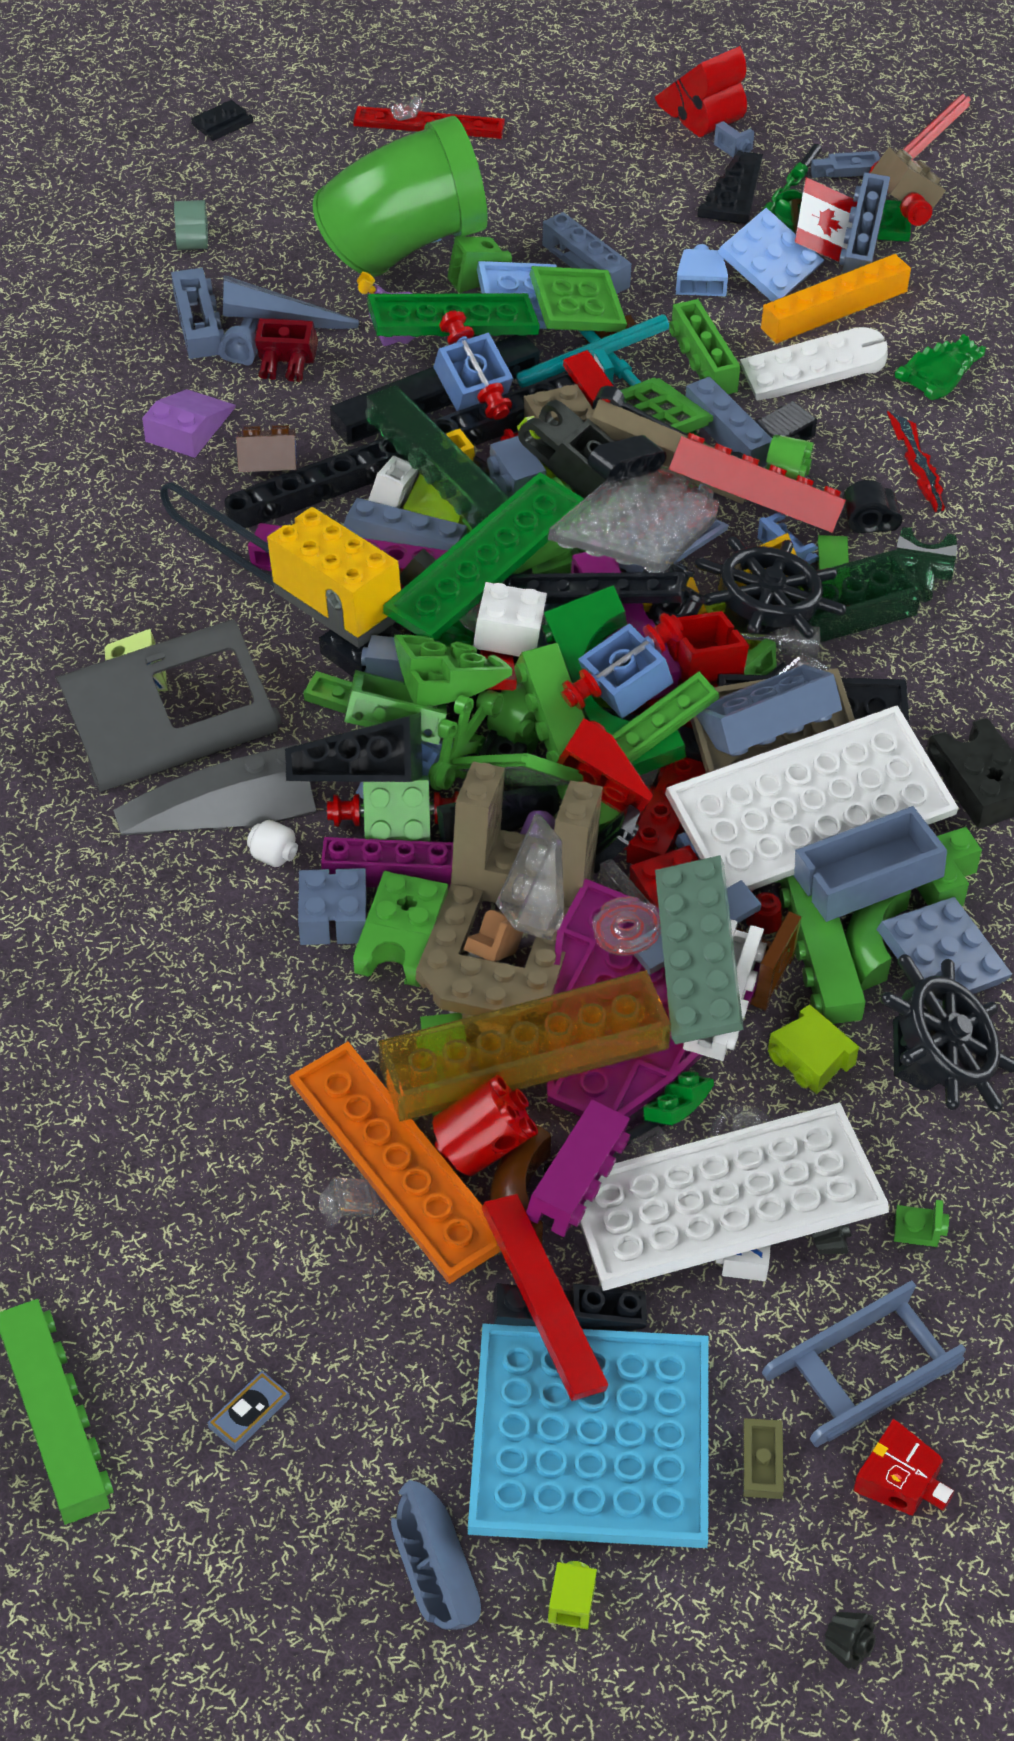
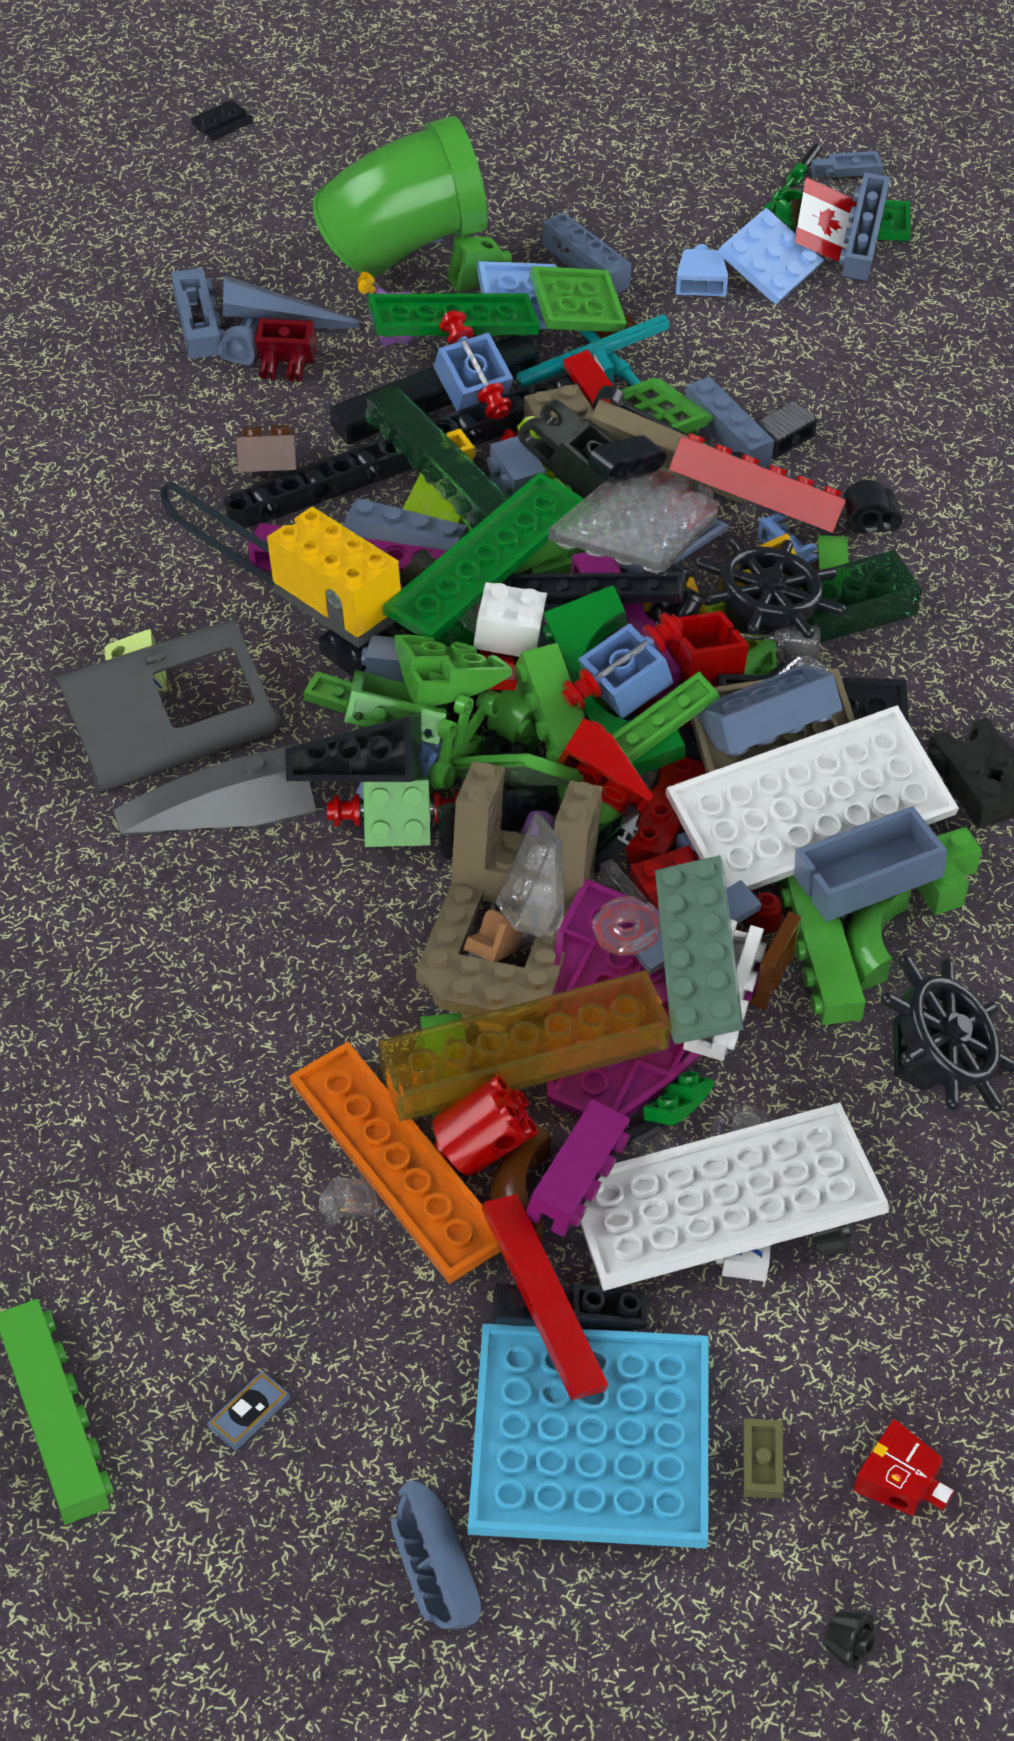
(185, 421): medium lavender slope -> none
(191, 224): sand green piece -> none
(272, 843): white head -> none
(329, 898): sand blue piece -> none
(383, 118): red tile -> none
(393, 483): white brick -> none
(399, 924): bright green brick -> none
(403, 113): clear arm -> none
(409, 858): magenta brick -> none
(572, 1594): lime brick -> none
(704, 345): bright green brick -> none
(708, 93): red brick -> none
(731, 140): sand blue bracket -> none
(734, 191): black wing -> none
(790, 455): bright green brick -> none
(812, 1049): lime hips -> none
(815, 362): white plate -> none
(827, 1388): sand blue piece -> none
(835, 298): light orange brick -> none
(911, 184): dark tan brick -> none
(918, 461): red sword -> none
(920, 1225): bright green bracket -> none
(927, 561): clear green connector -> none
(937, 126): axle -> none
(940, 368): green animal -> none
(945, 933): sand blue plate -> none

